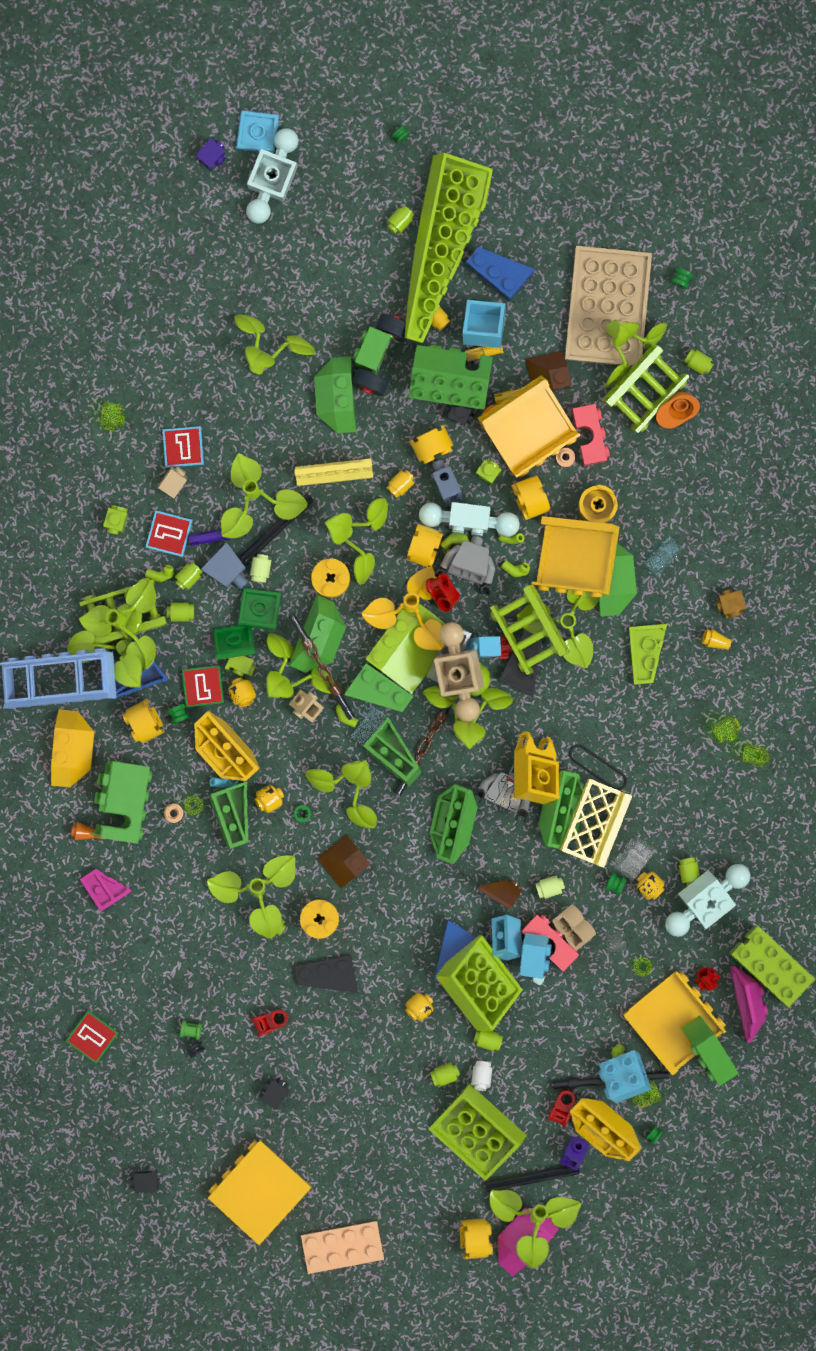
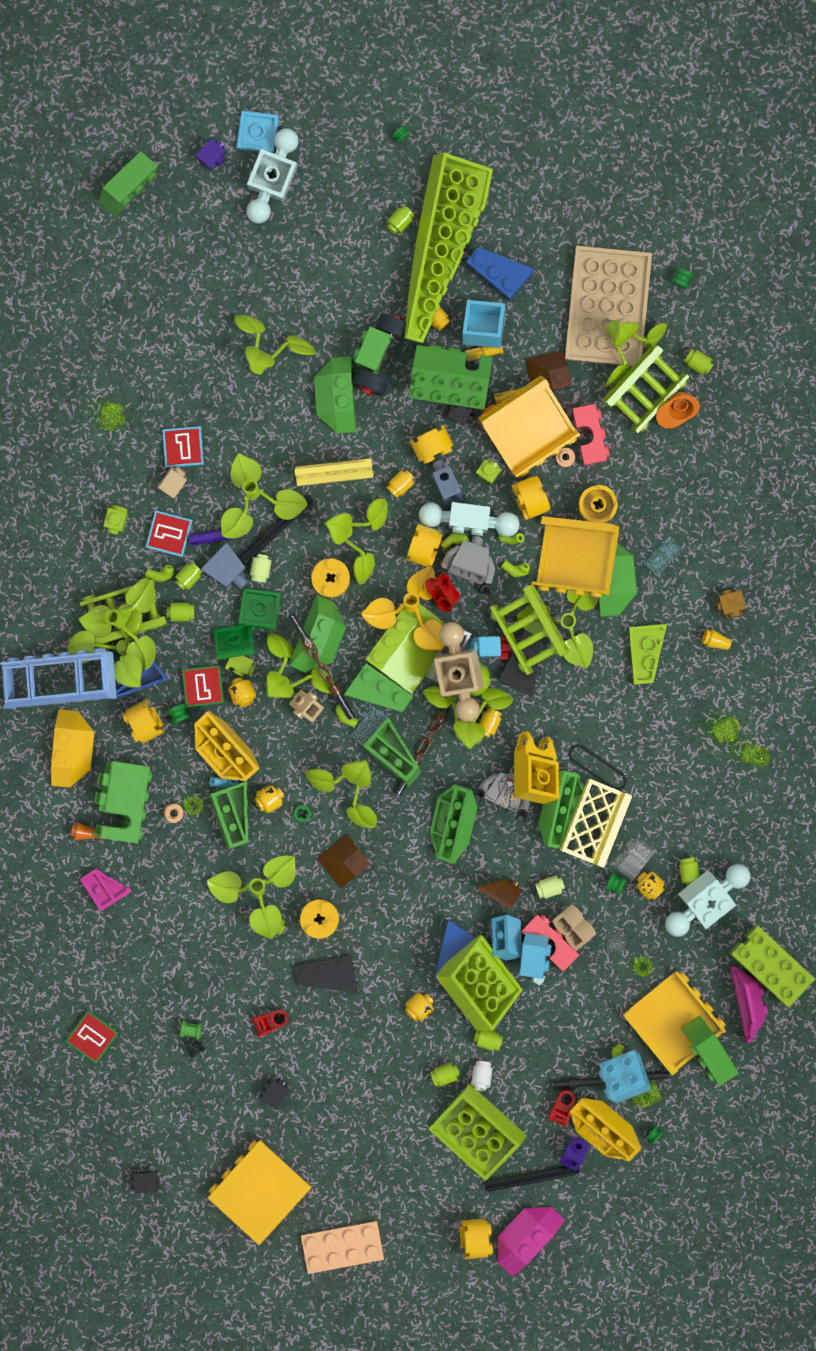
(127, 184): none -> bright green wedge
(490, 721): none -> yellow brick
(532, 1249): lime plant -> none
(707, 979): red gear -> none

